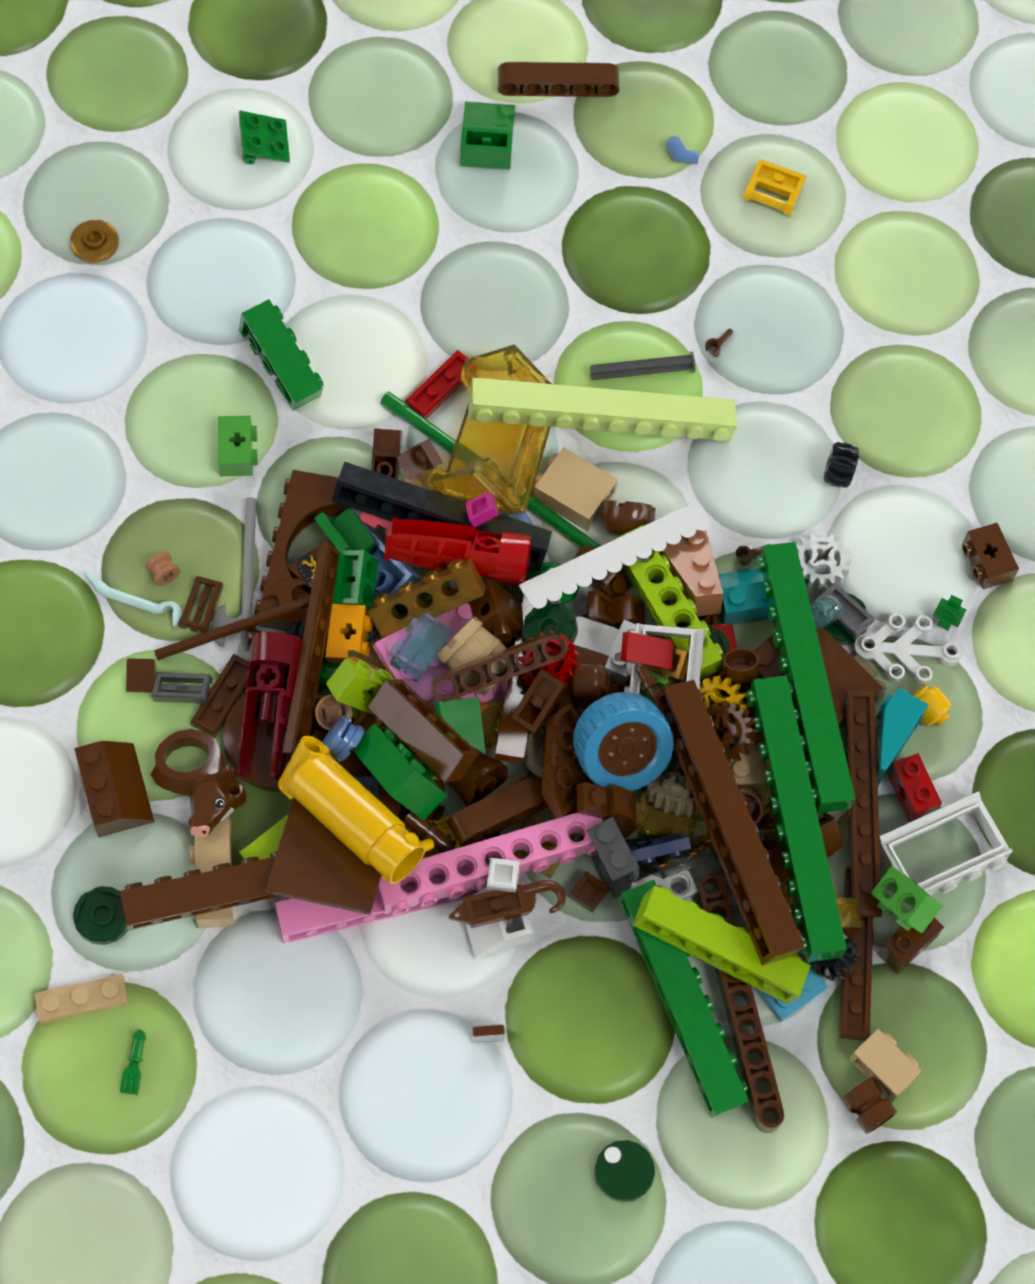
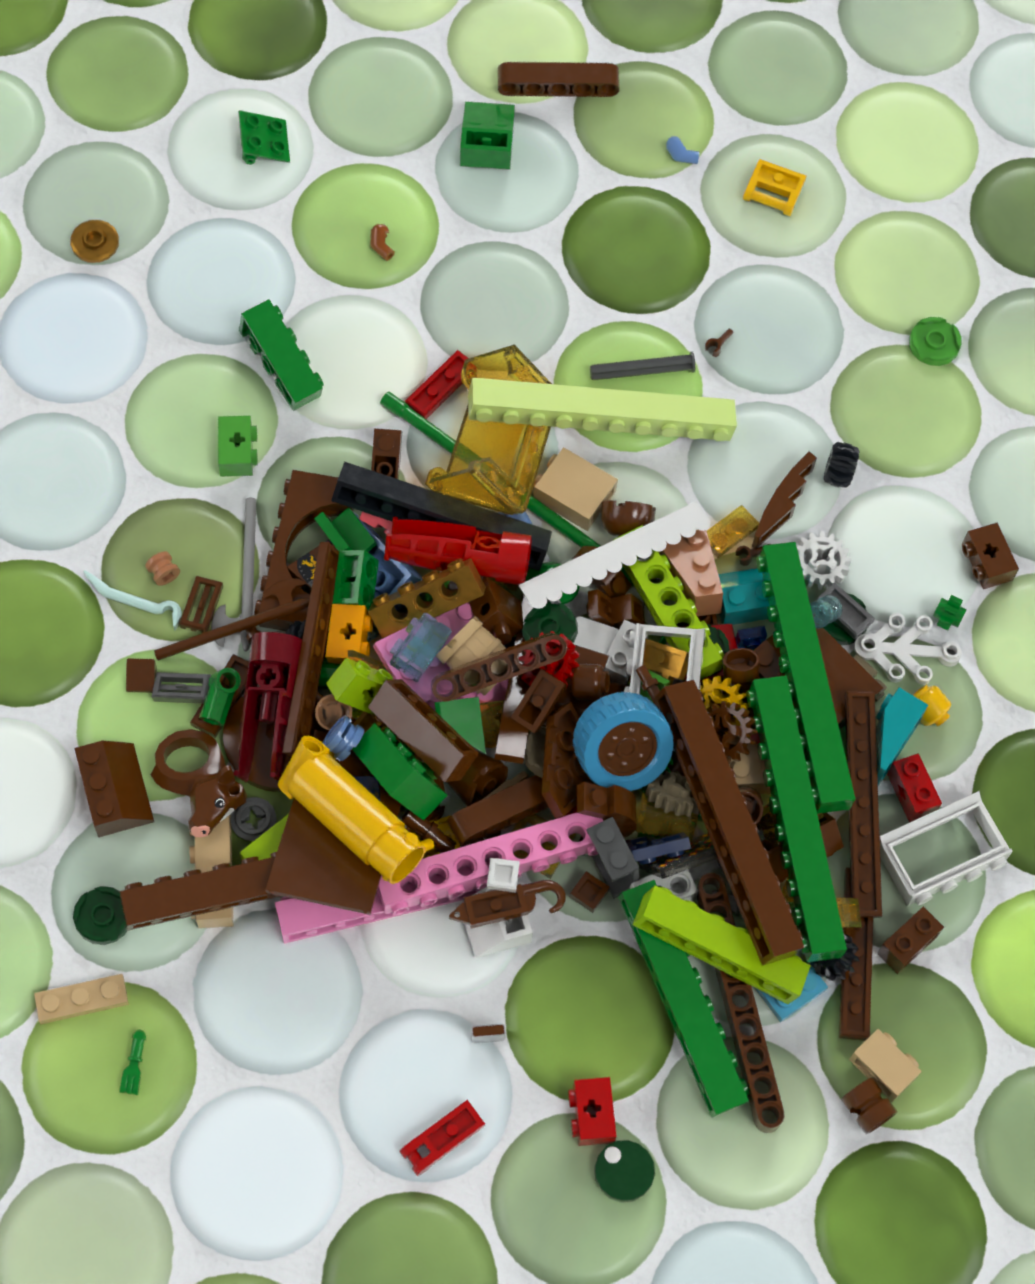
(218, 698): none -> green piece
(261, 809): none -> dark grey gear
(377, 241): none -> dark orange arm
(419, 459): reddish brown slope -> none
(443, 1137): none -> red plate
(481, 509): dark pink plate -> none
(595, 1093): none -> red brick
(646, 650): red tile -> none
(731, 530): none -> clear yellow plate
(751, 637): none -> clear blue plate
(782, 503): none -> reddish brown slope
(906, 899): bright green brick -> none
(935, 341): none -> bright green tile

